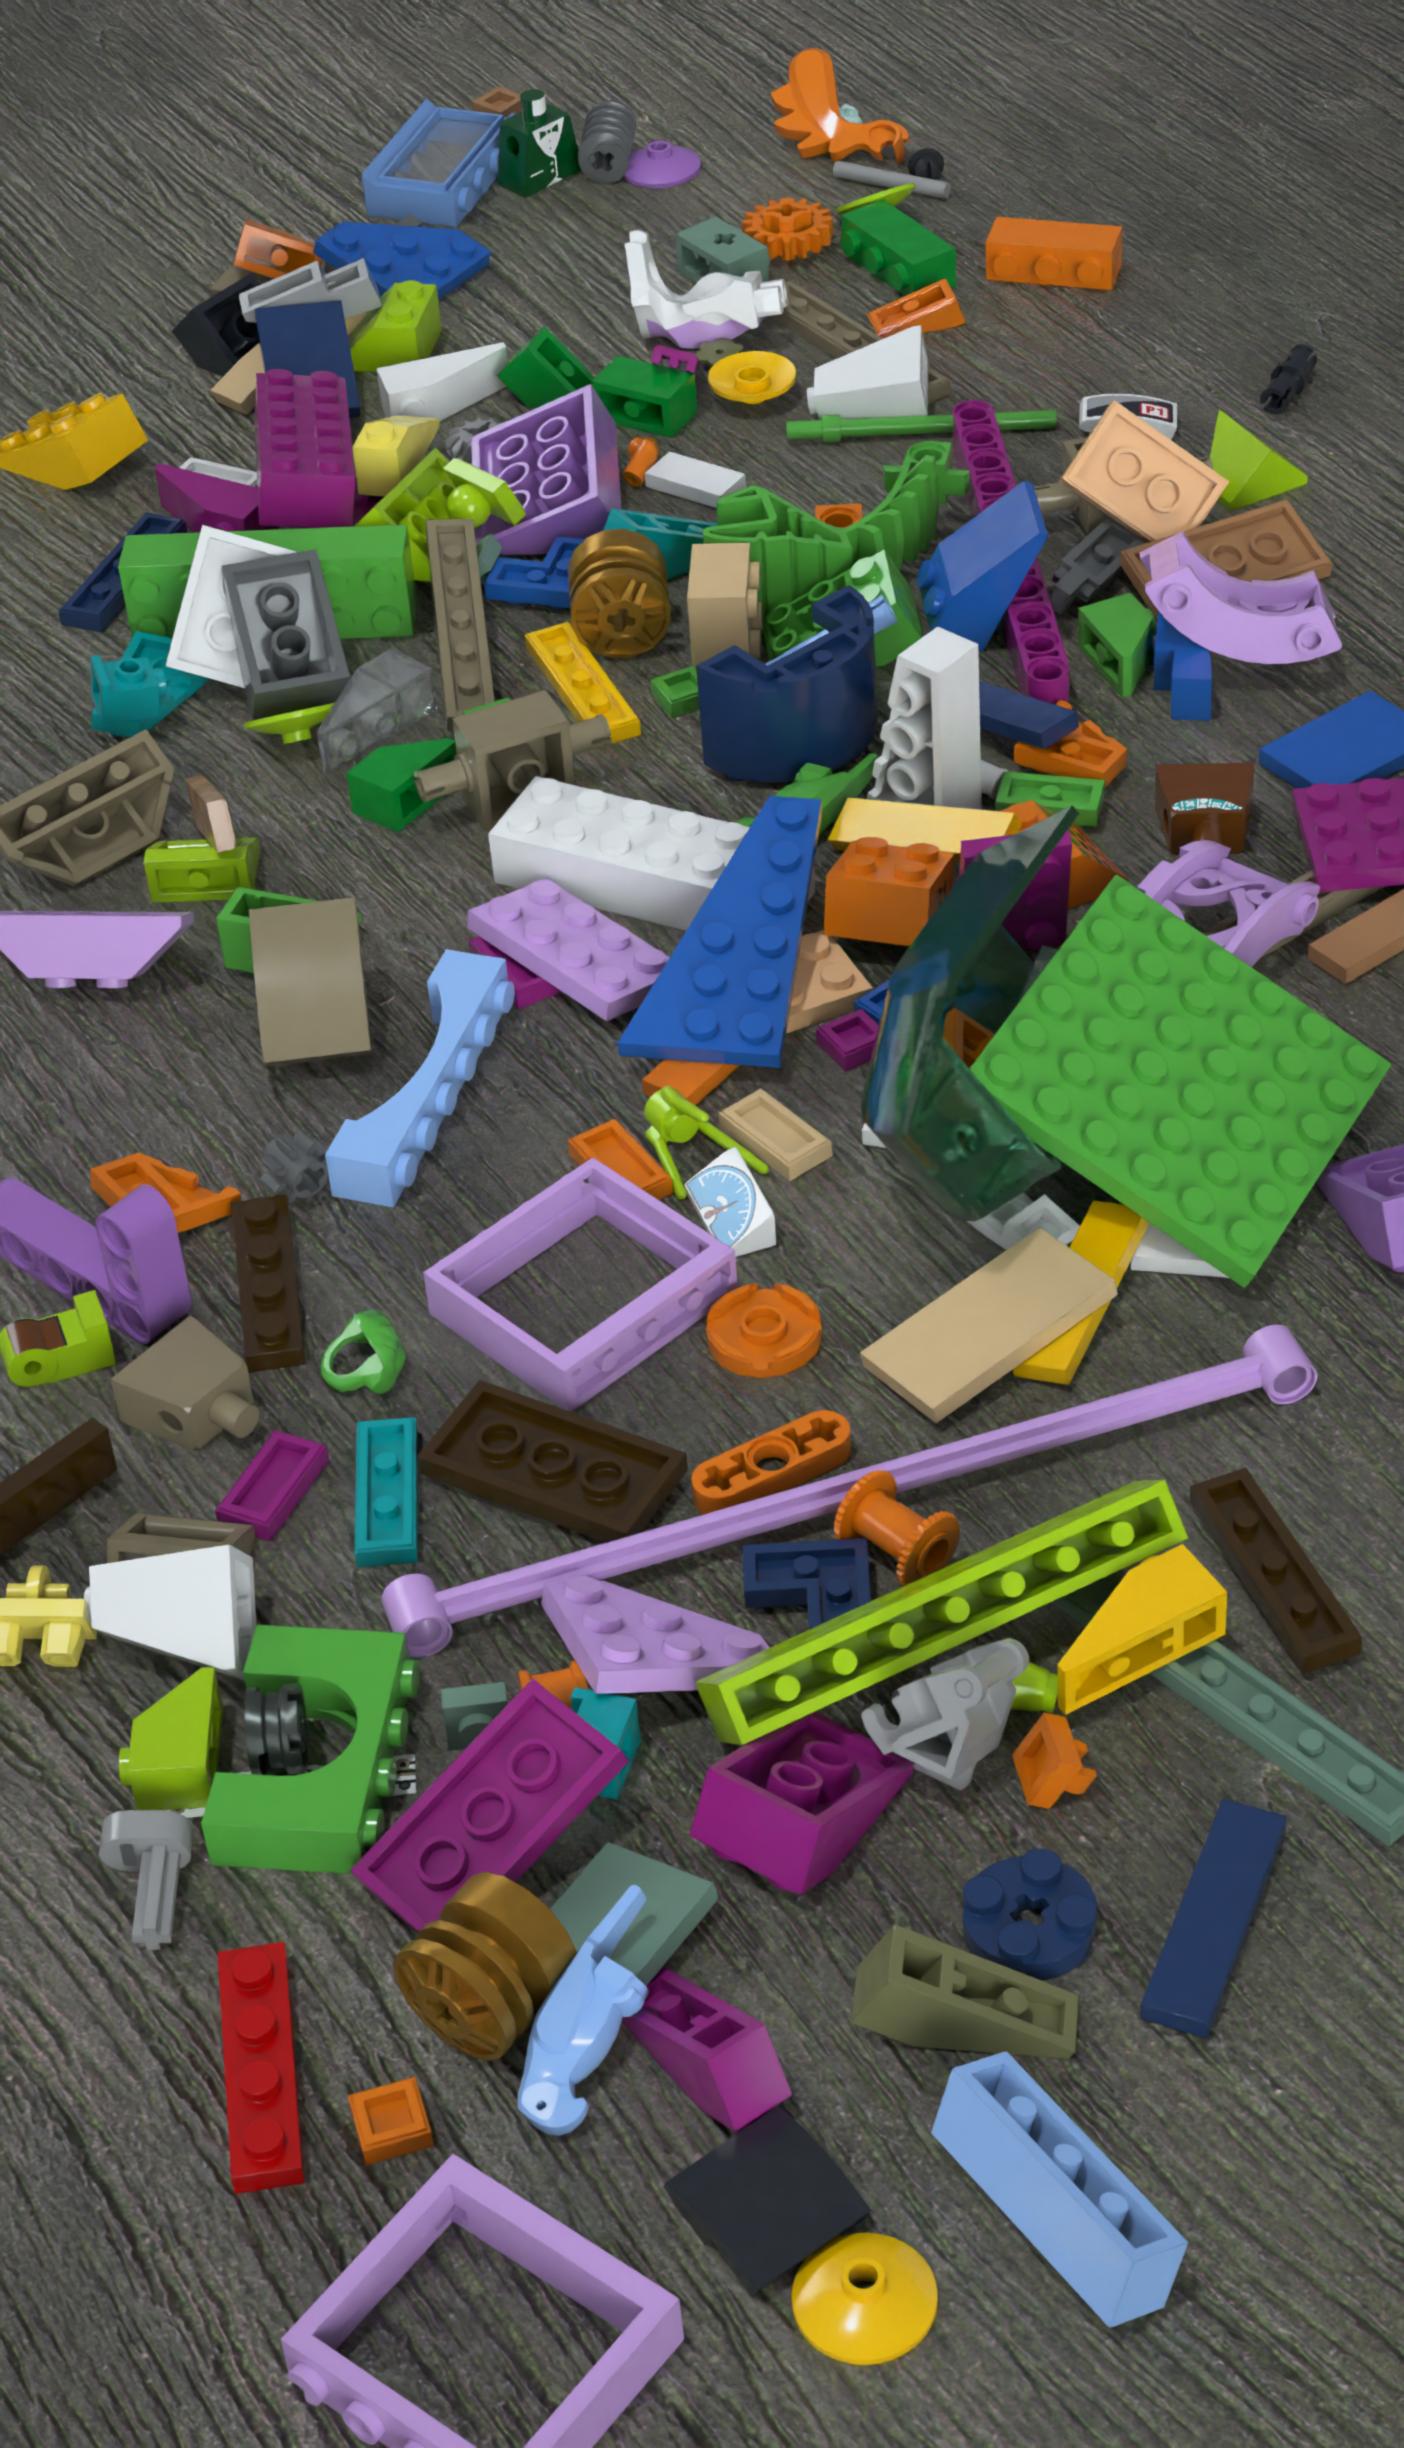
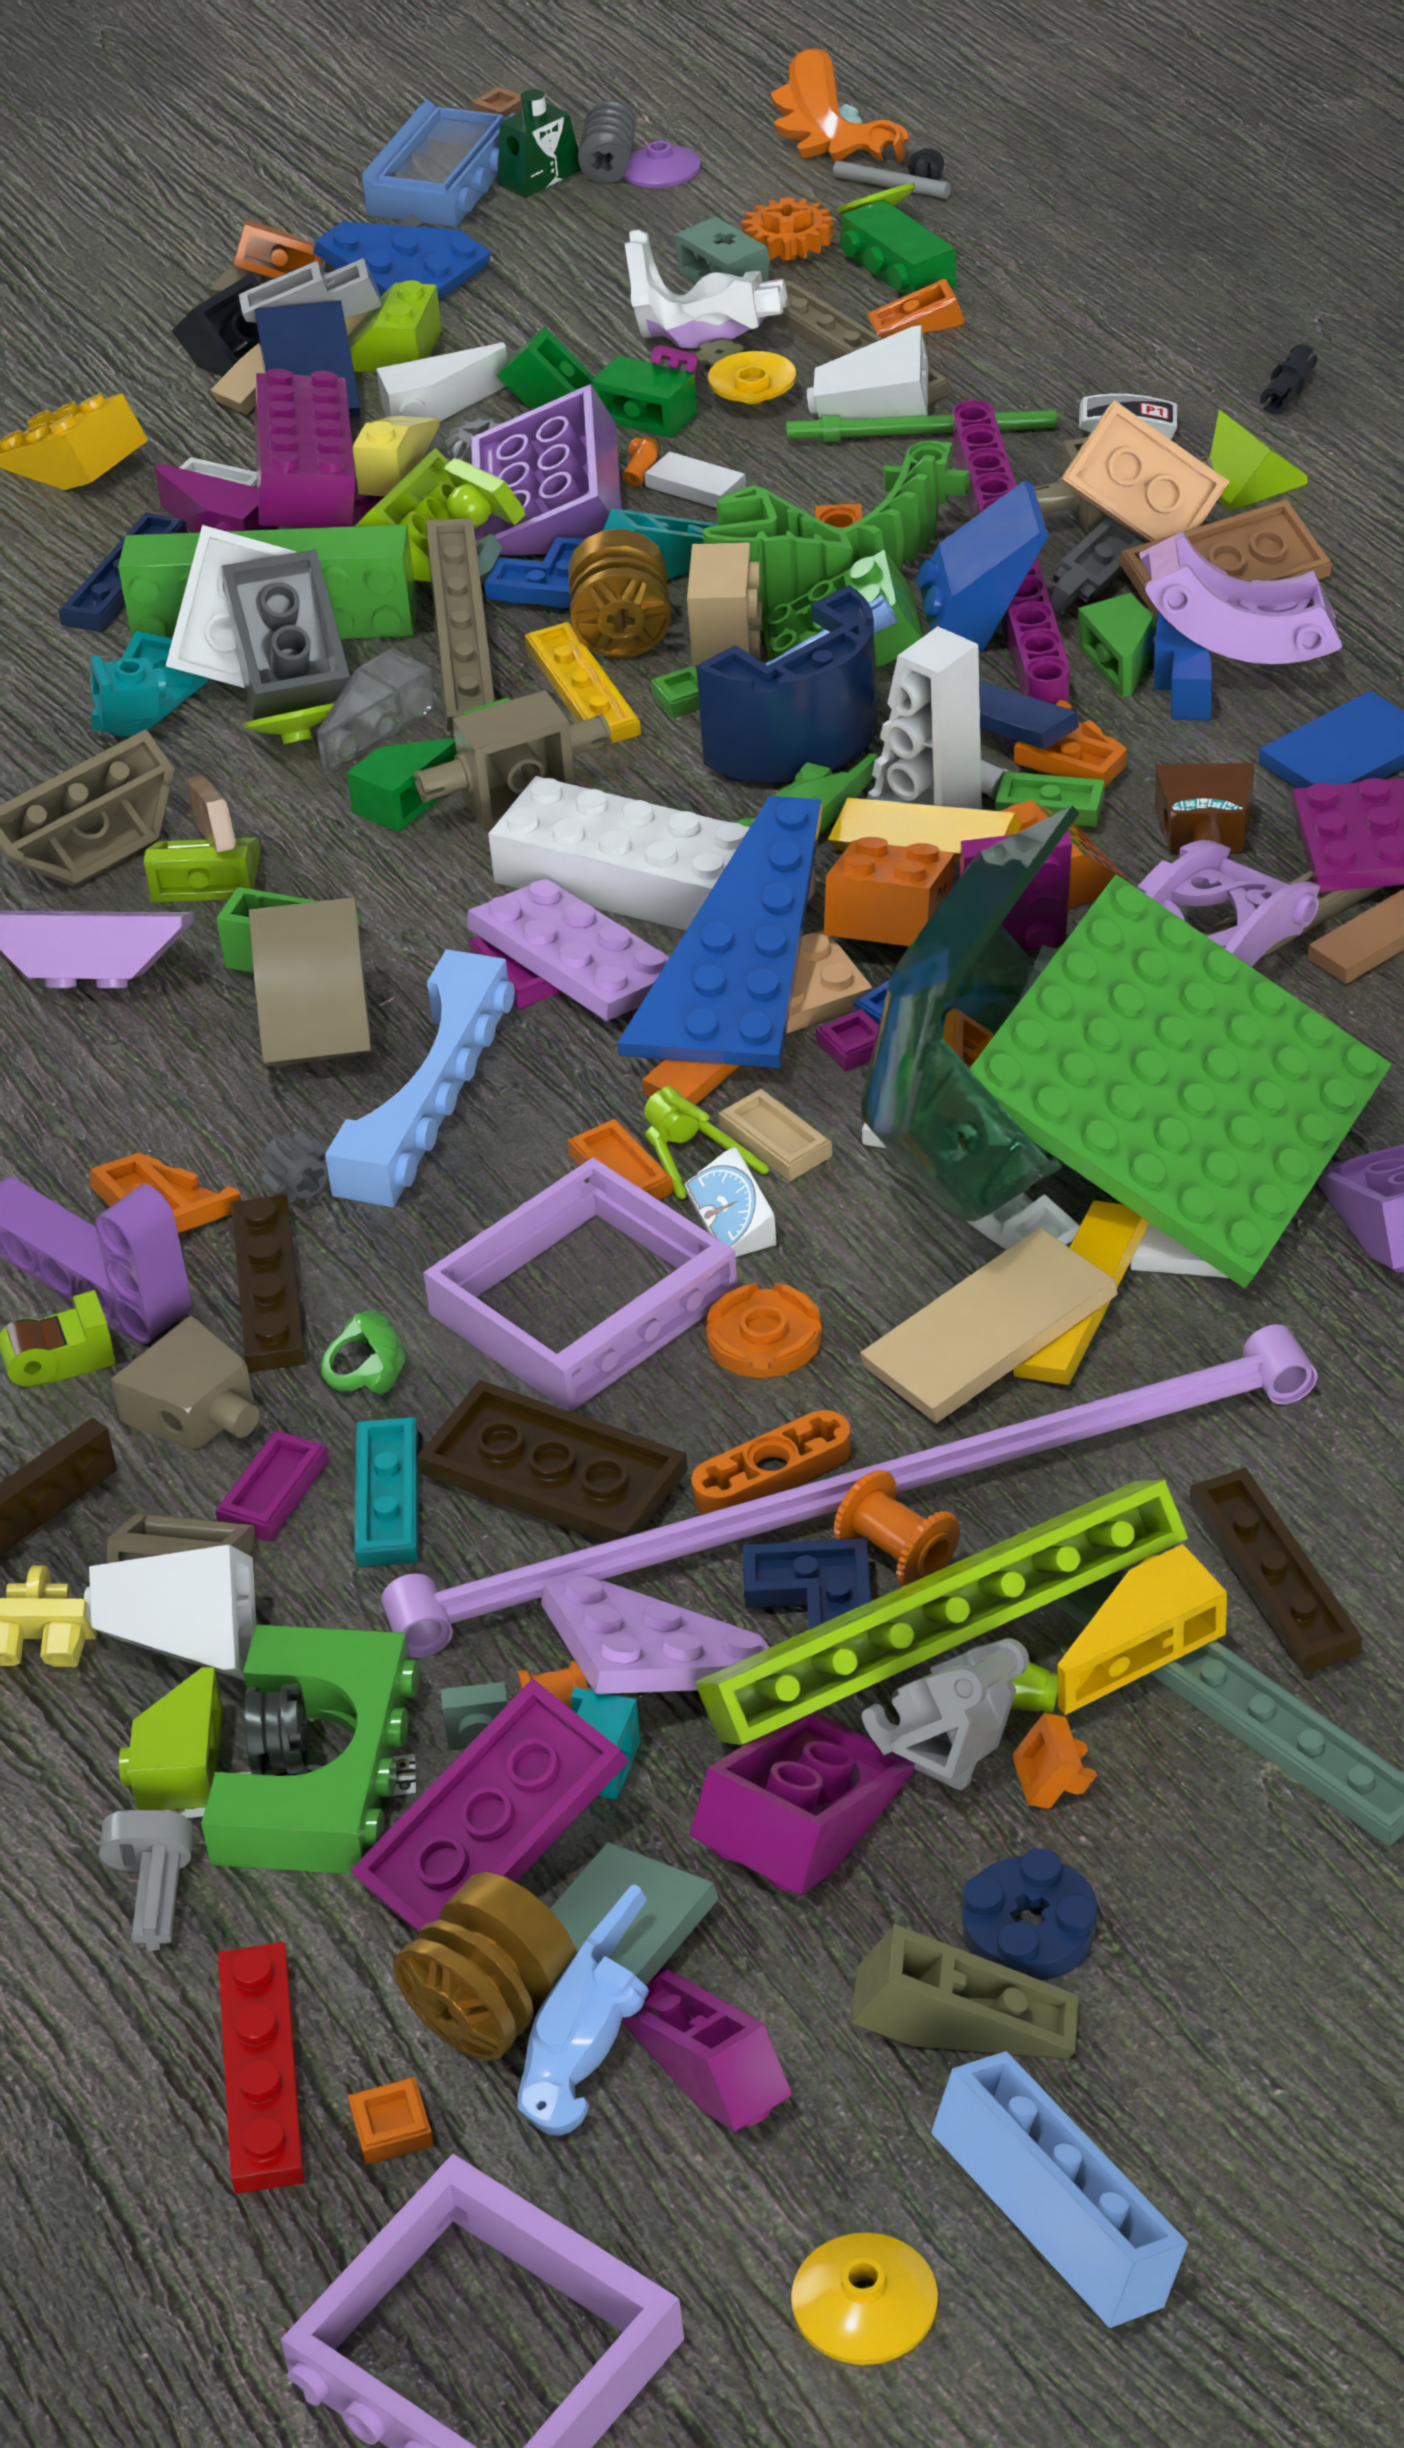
(767, 2199): black slope -> none
(1054, 253): orange brick -> none
(1213, 1918): dark blue tile -> none

